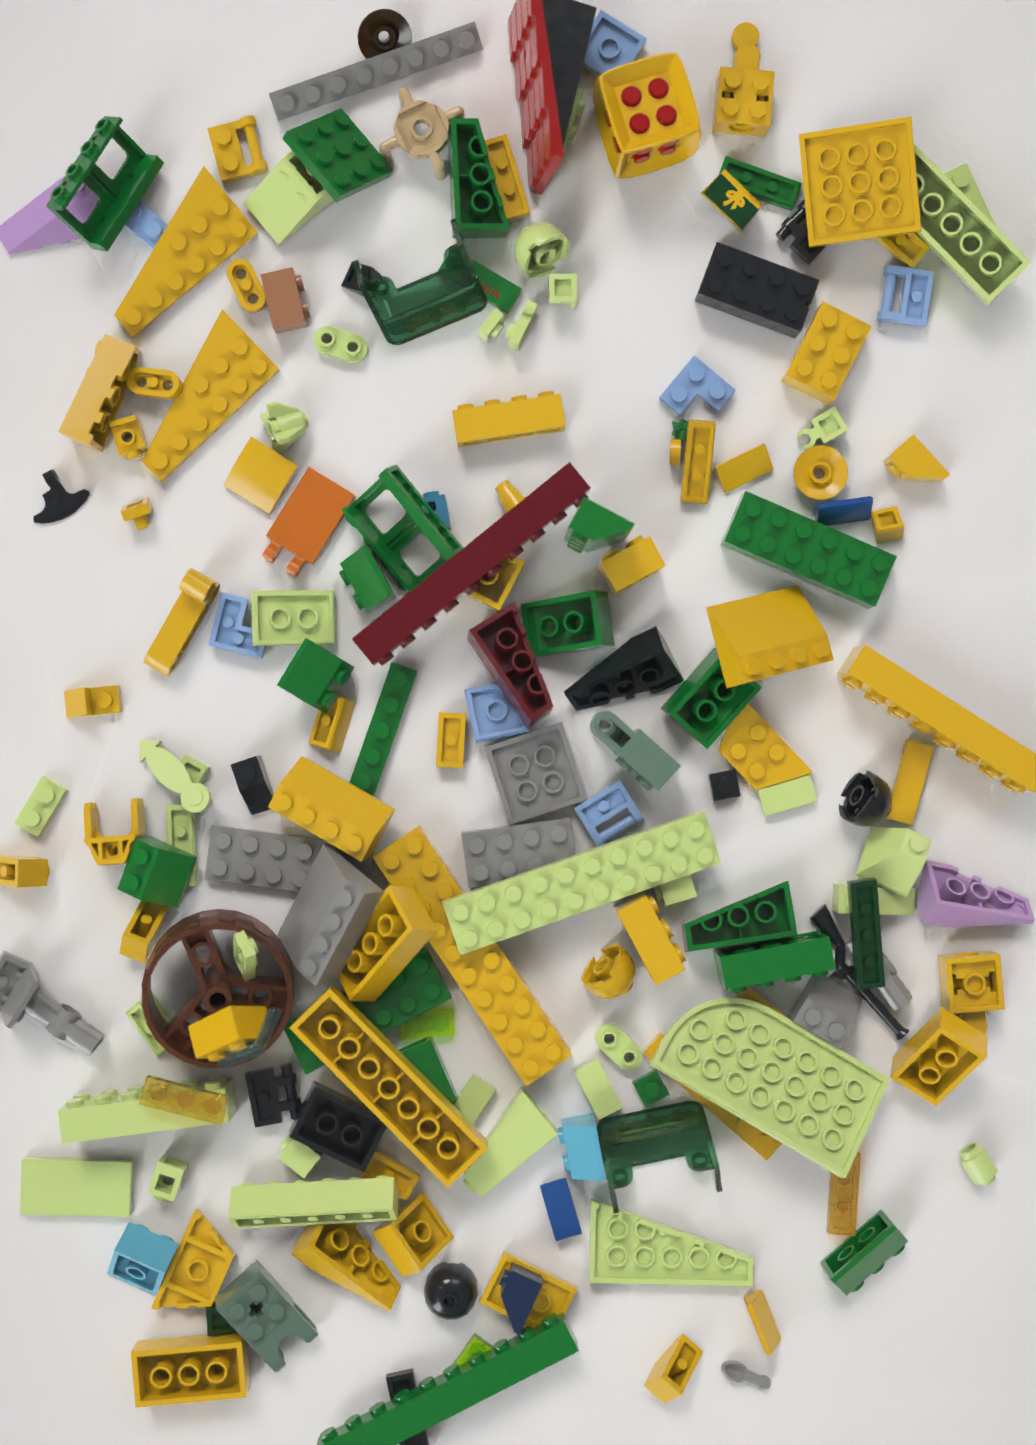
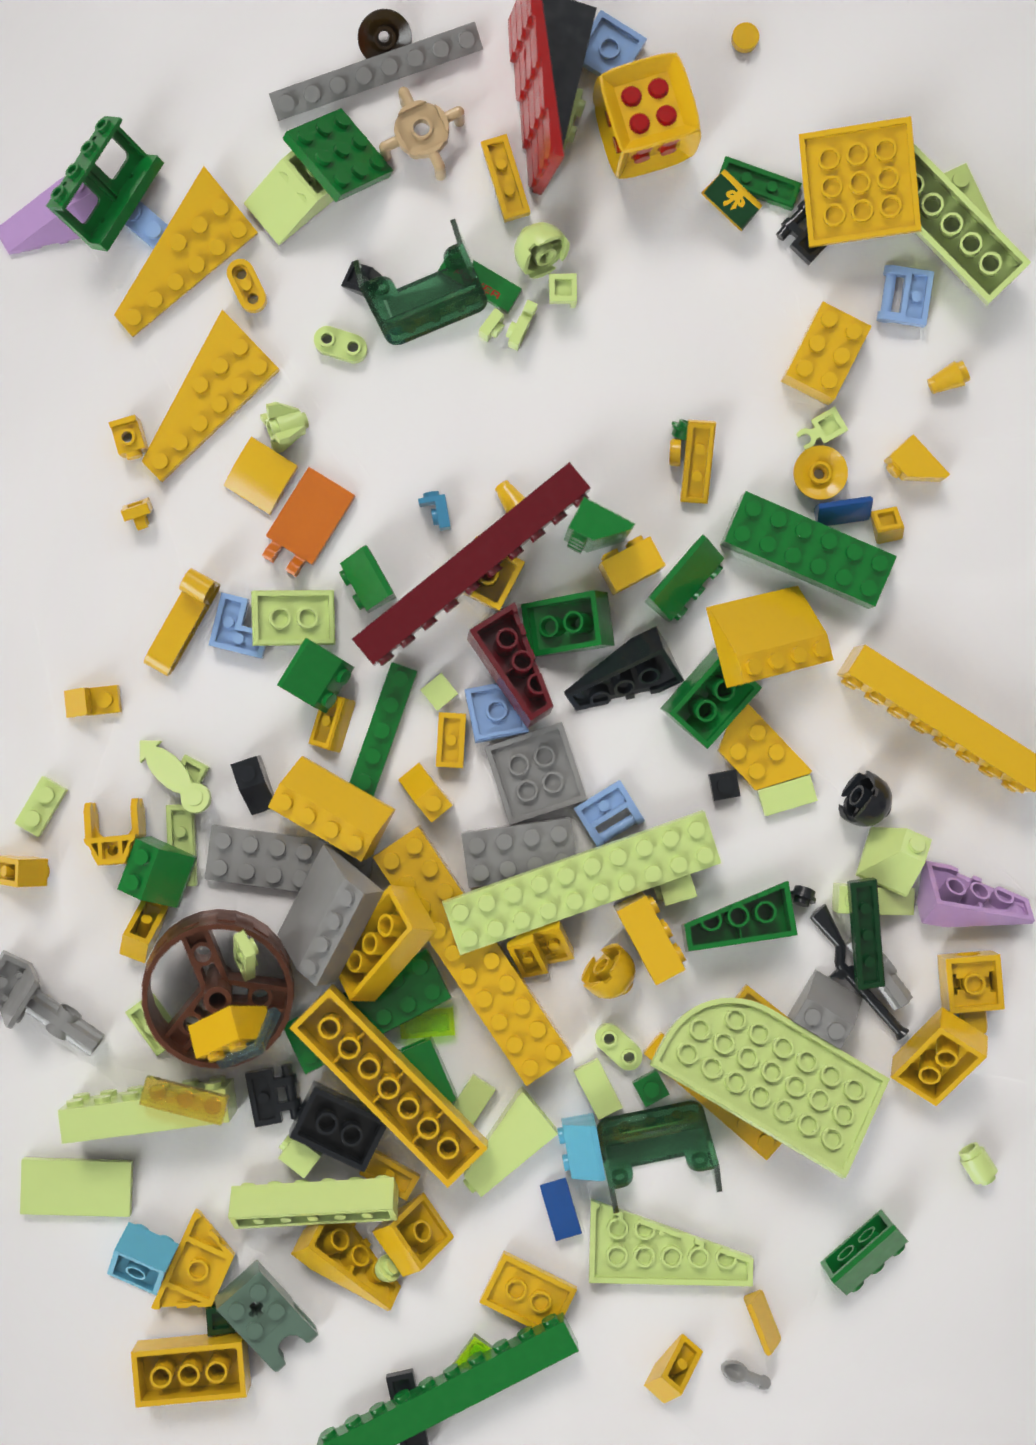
(58, 501): black piece -> none
(100, 393): yellow wedge -> none
(156, 383): yellow plate -> none
(170, 1167): yellowish green brick -> none
(229, 152): yellow plate -> none
(284, 300): nougat brick -> none
(386, 1270): none -> yellowish green plate
(418, 519): green window -> none
(425, 792): none -> yellow slope
(439, 691): none -> yellowish green tile
(450, 1290): black cylinder -> none
(472, 183): green wedge -> none
(508, 419): yellow brick -> none
(519, 1293): dark blue slope -> none
(540, 947): none -> yellow slope
(635, 751): sand green brick -> none
(686, 580): none -> green slope
(697, 380): light blue plate -> none
(744, 468): yellow slope -> none
(746, 93): yellow brick -> none
(756, 290): black piece -> none
(774, 960): green brick -> none
(803, 896): none -> black plate
(844, 1201): clear yellow plate -> none
(905, 248): yellow plate -> none
(909, 781): yellow tile -> none
(948, 378): none -> yellow cone

